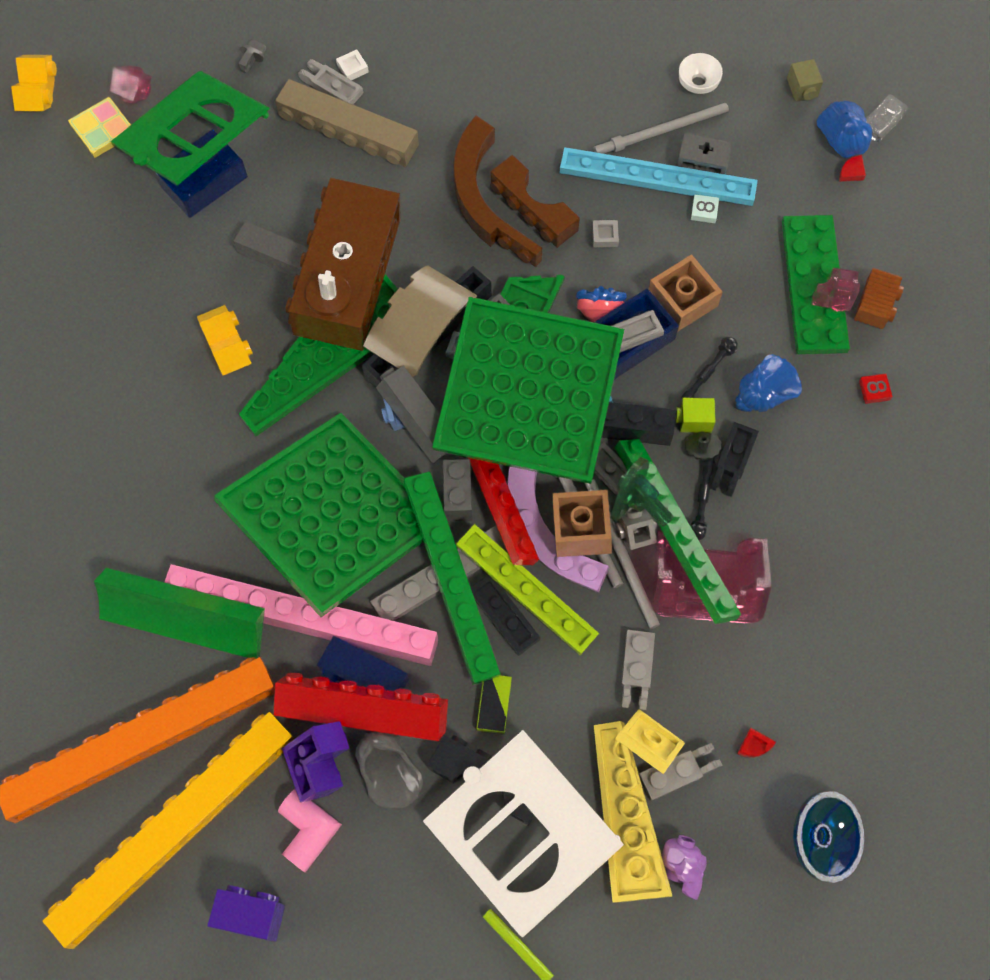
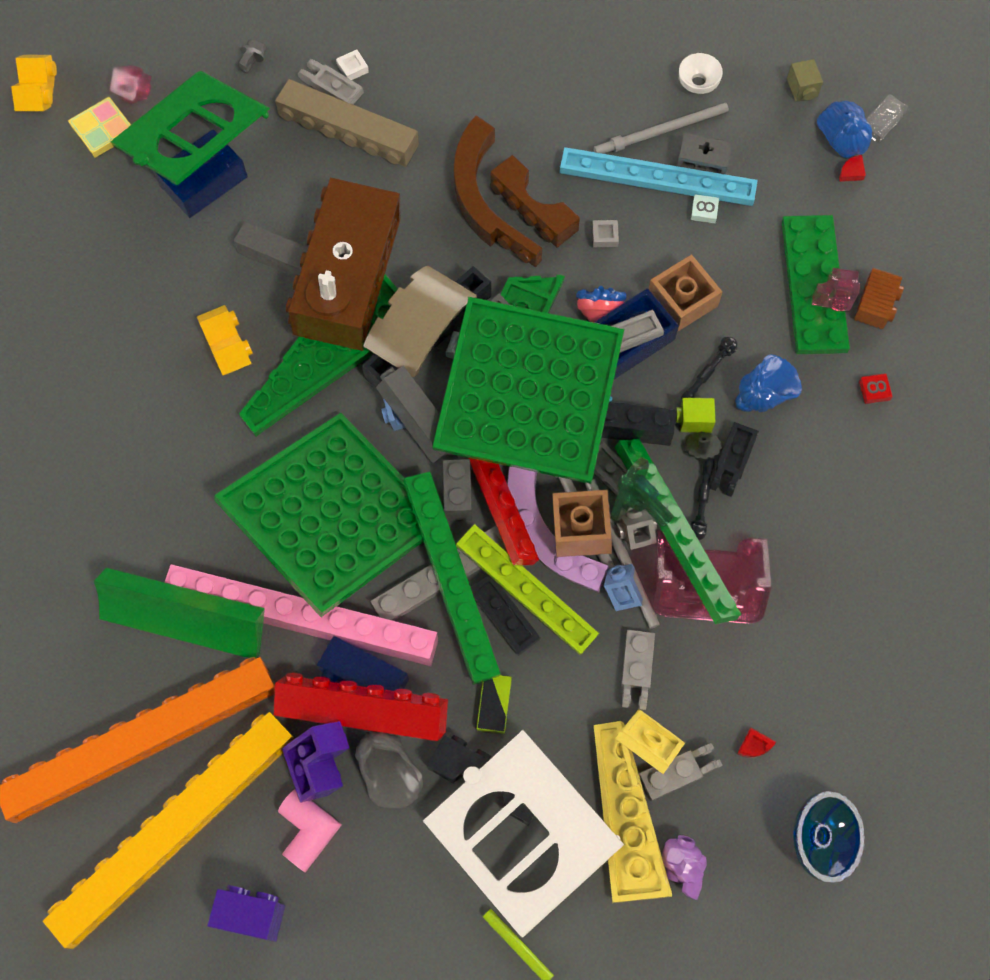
(622, 587): none -> medium blue bracket

